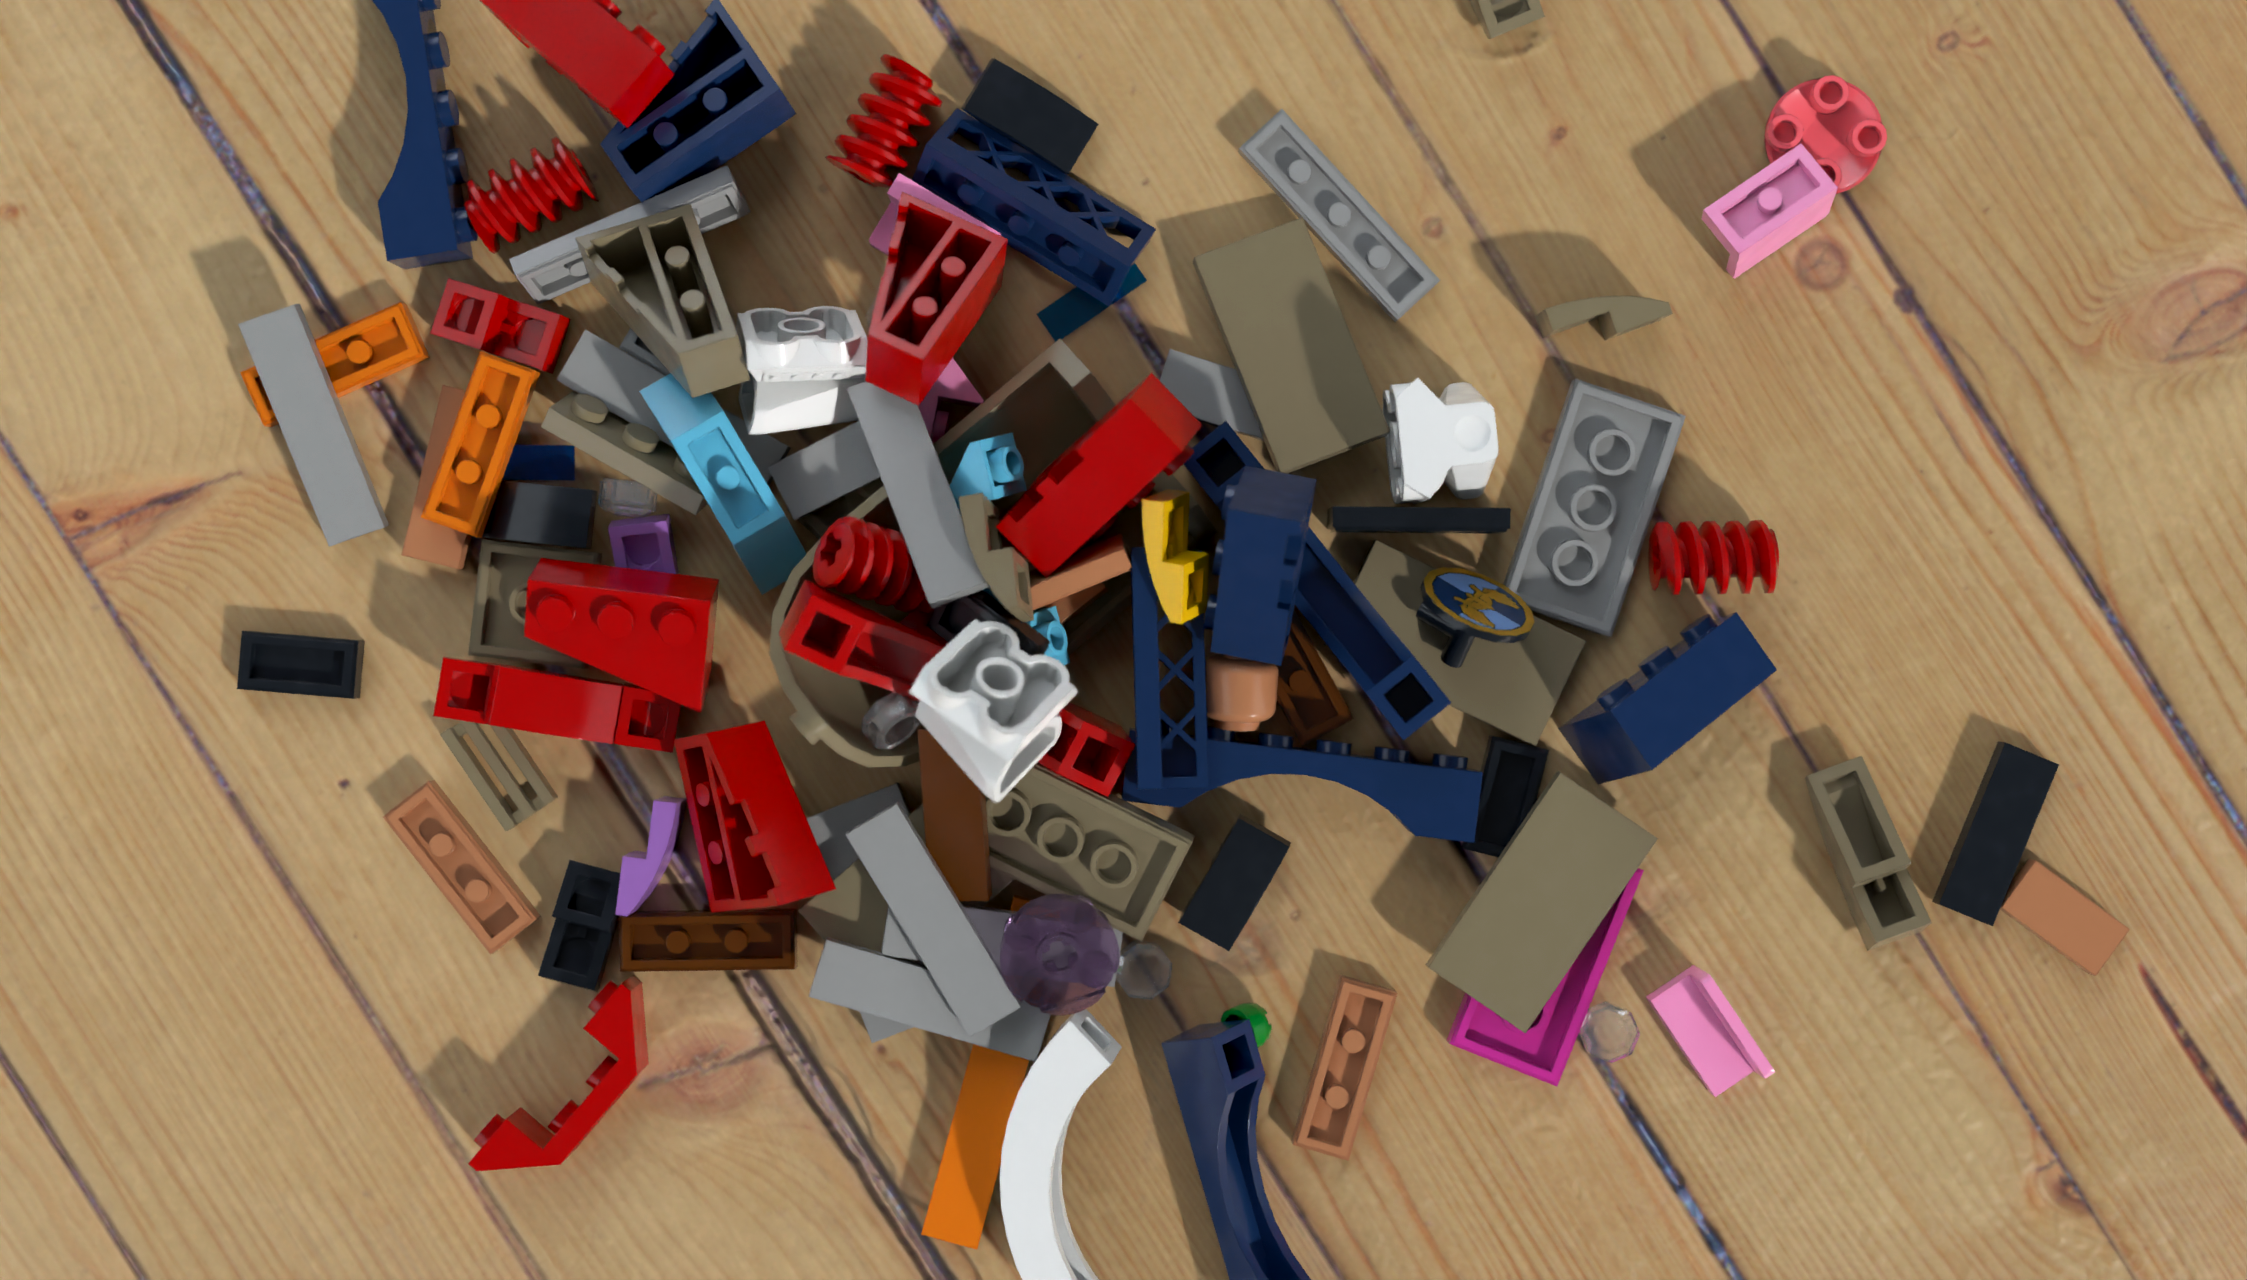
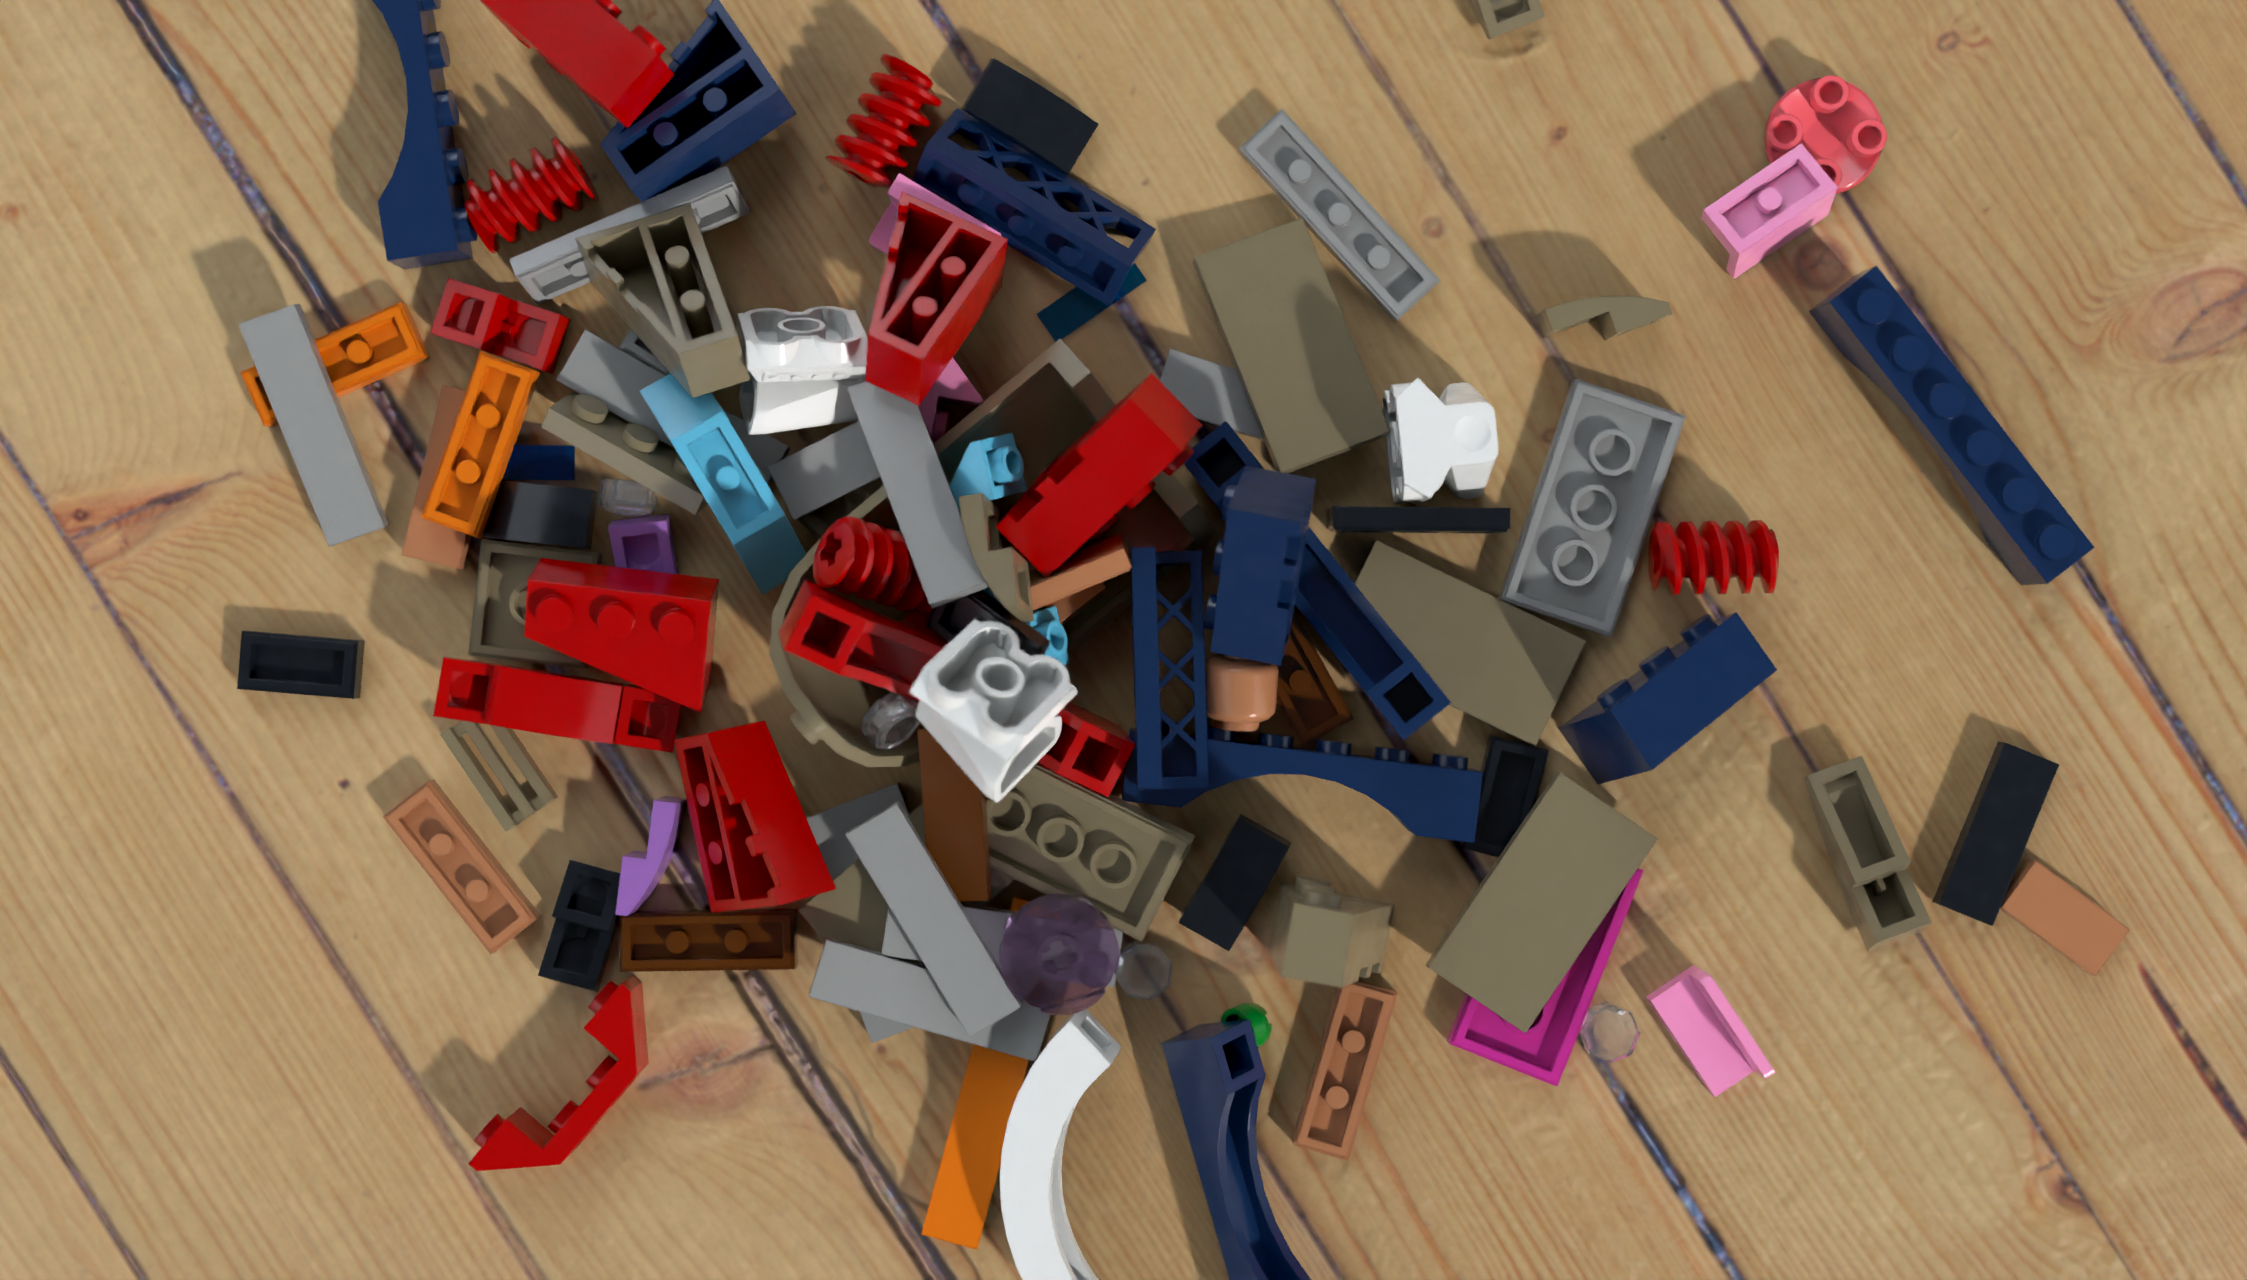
(1176, 573): yellow slope -> none
(1328, 934): none -> dark tan wedge
(1470, 607): shield -> none
(2005, 492): none -> dark blue arch

